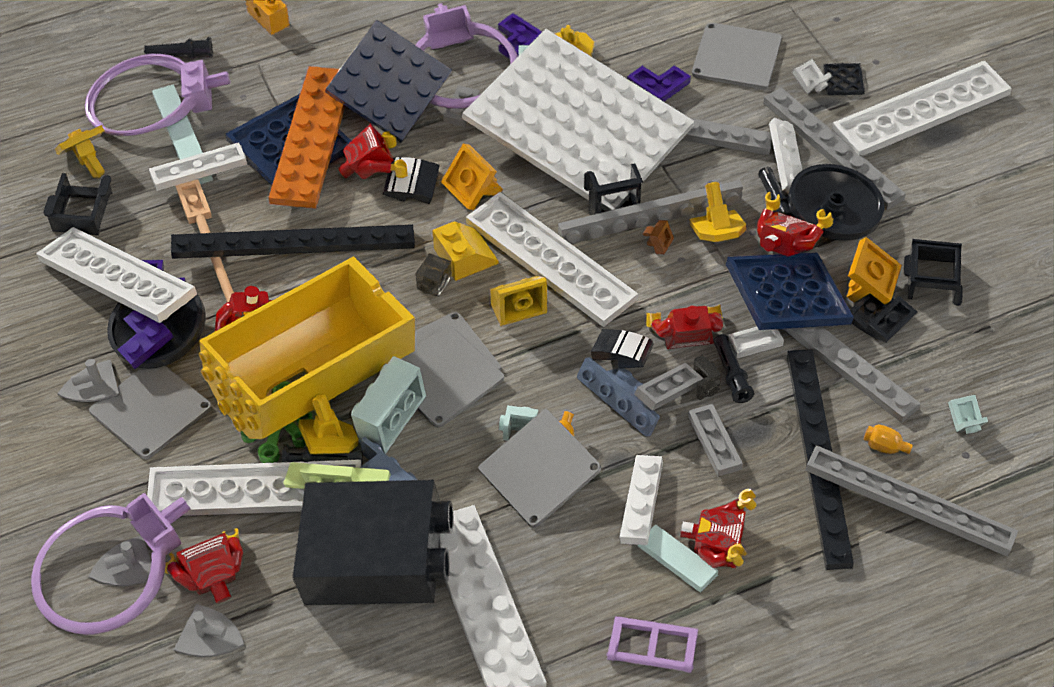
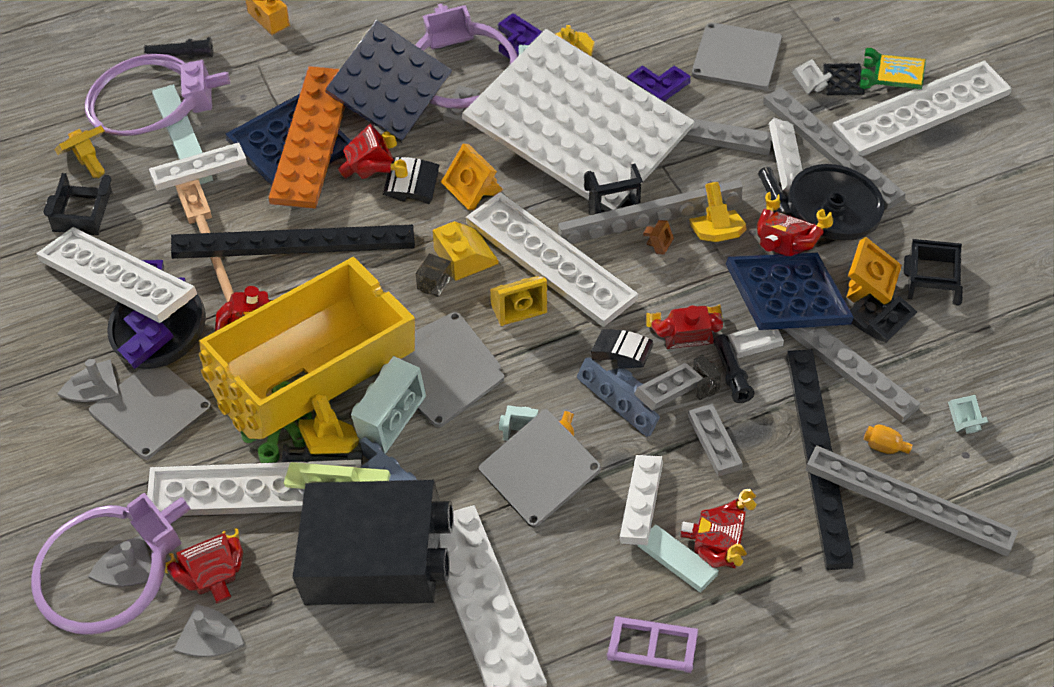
(892, 70): none -> flag

